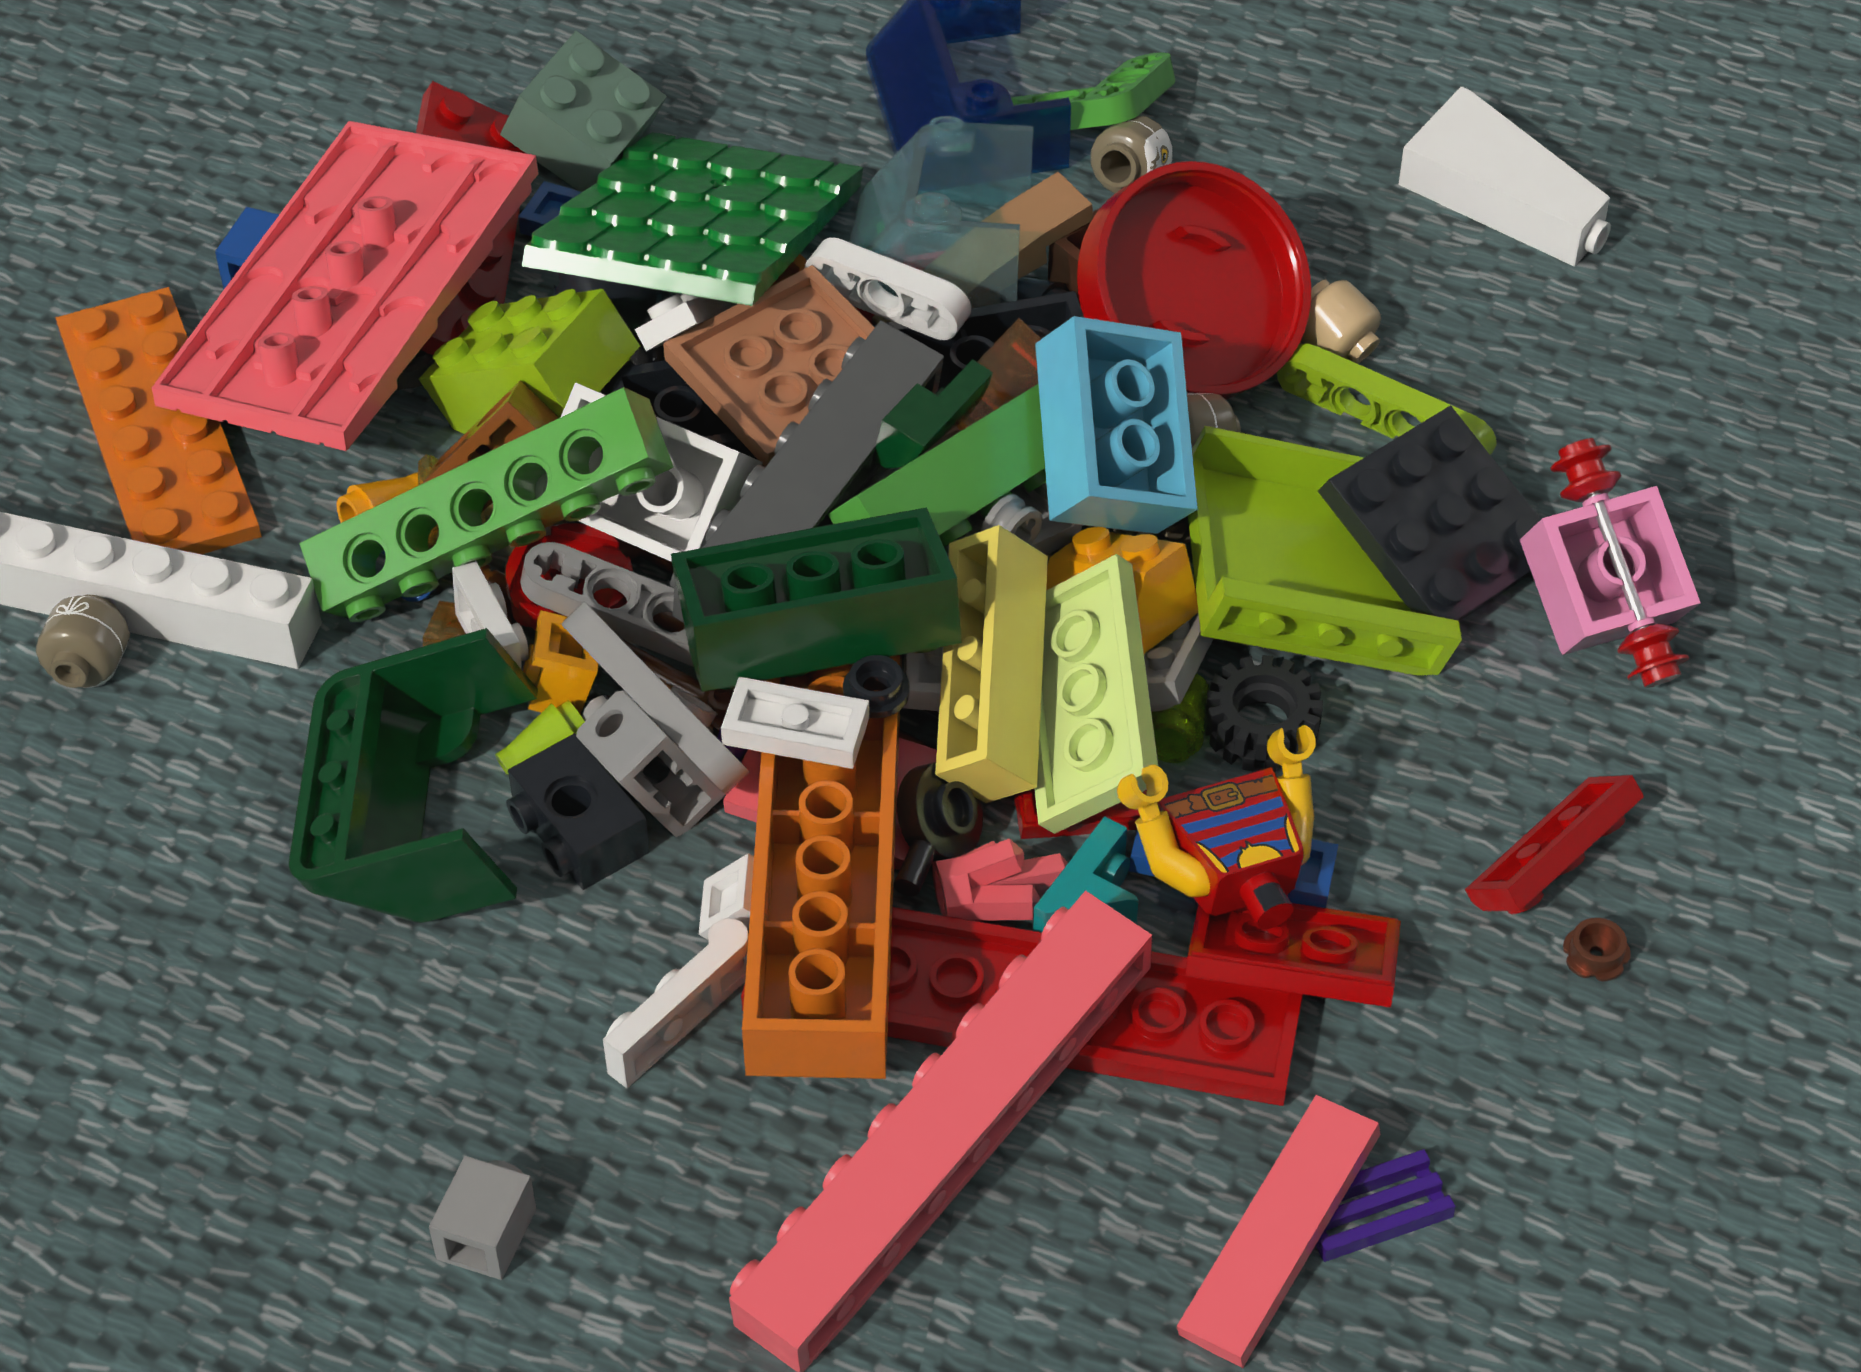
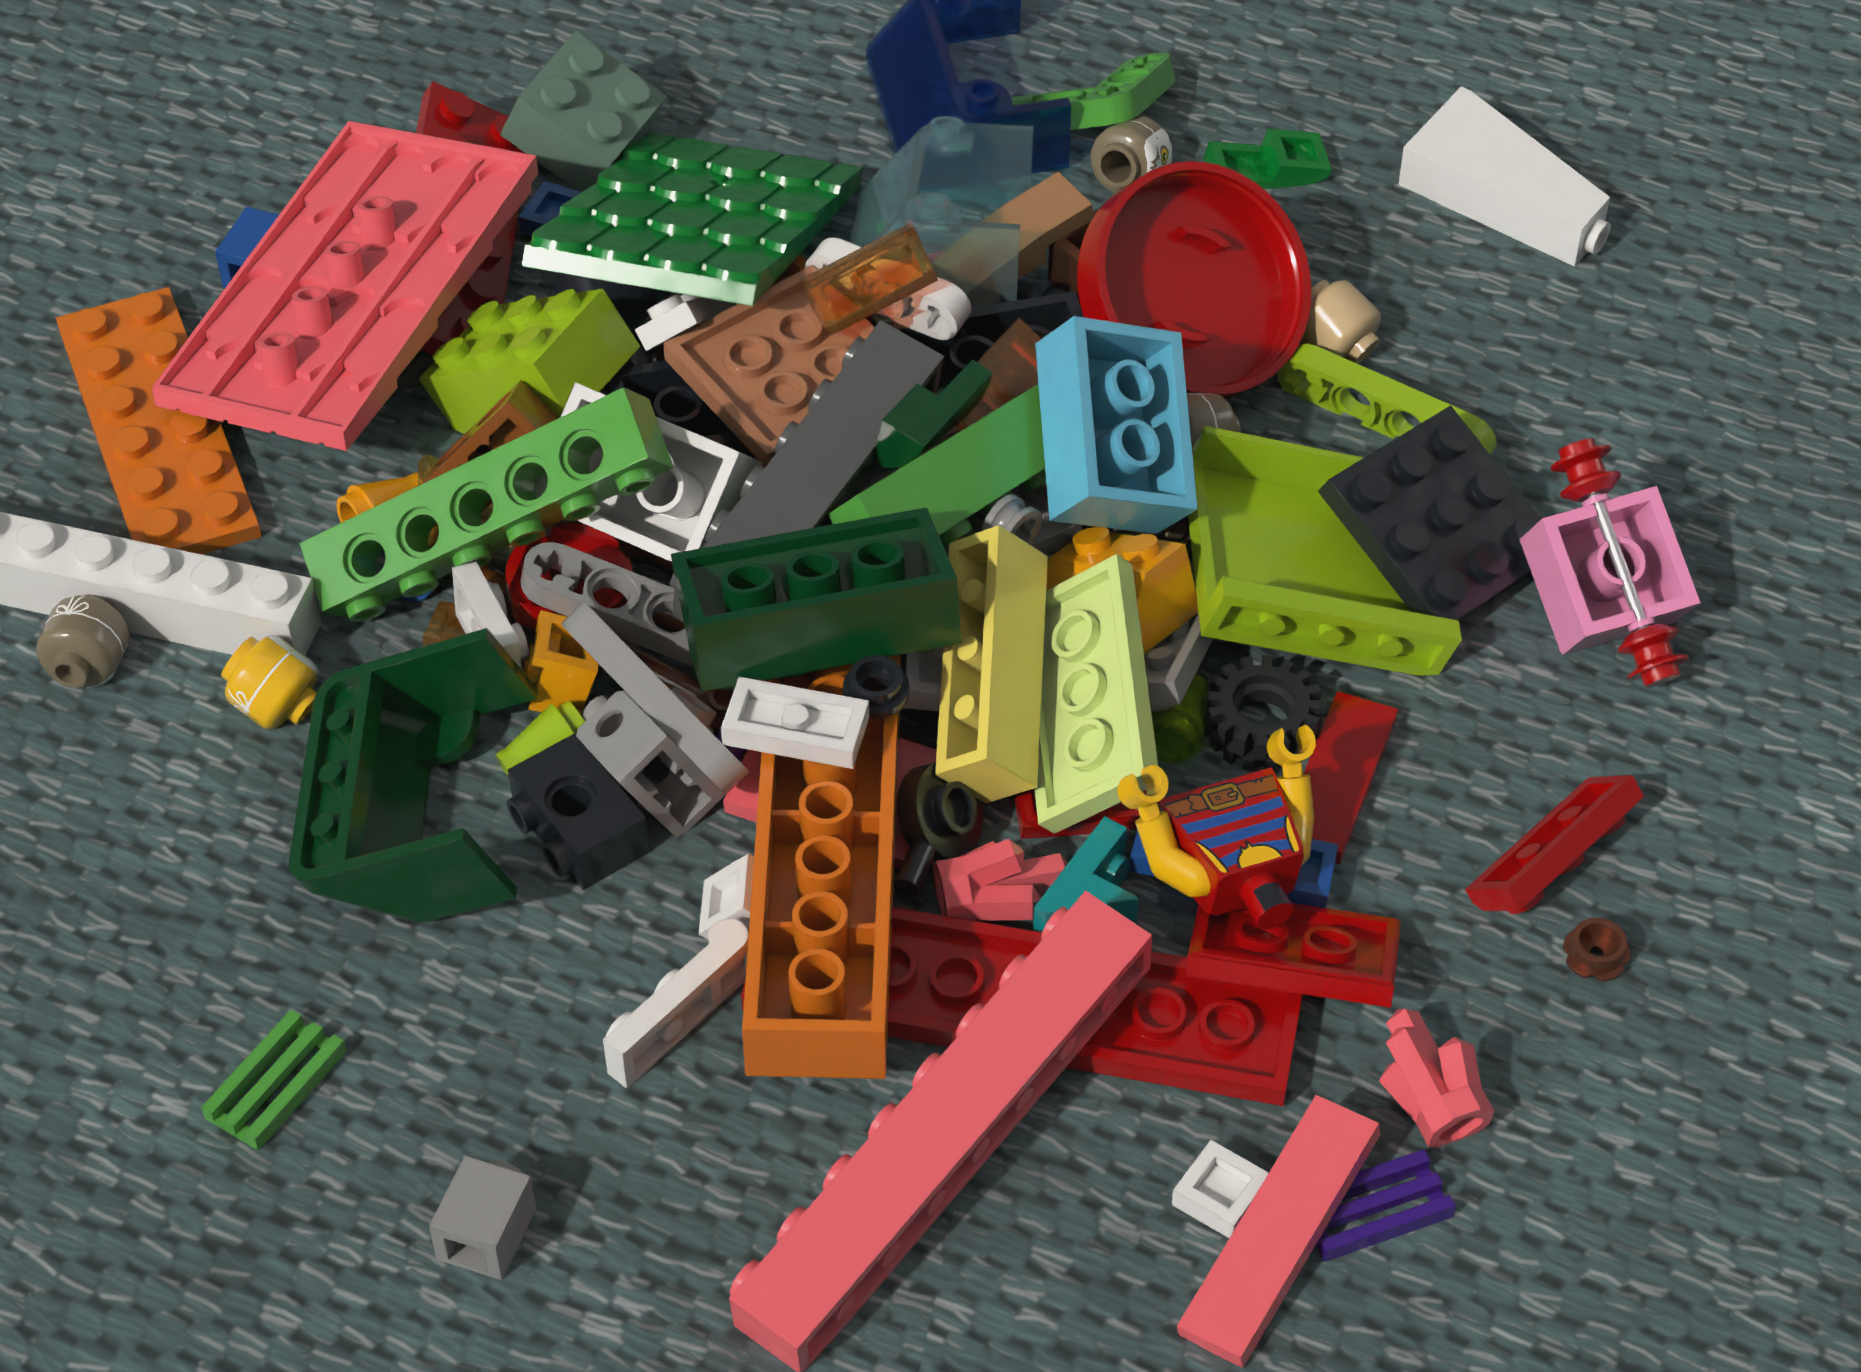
(270, 681): none -> yellow head
(309, 1036): none -> bright green tile
(869, 279): none -> clear orange brick
(1218, 1188): none -> white plate
(1281, 160): none -> green slope
(1346, 765): none -> red tile
(1435, 1084): none -> coral rock

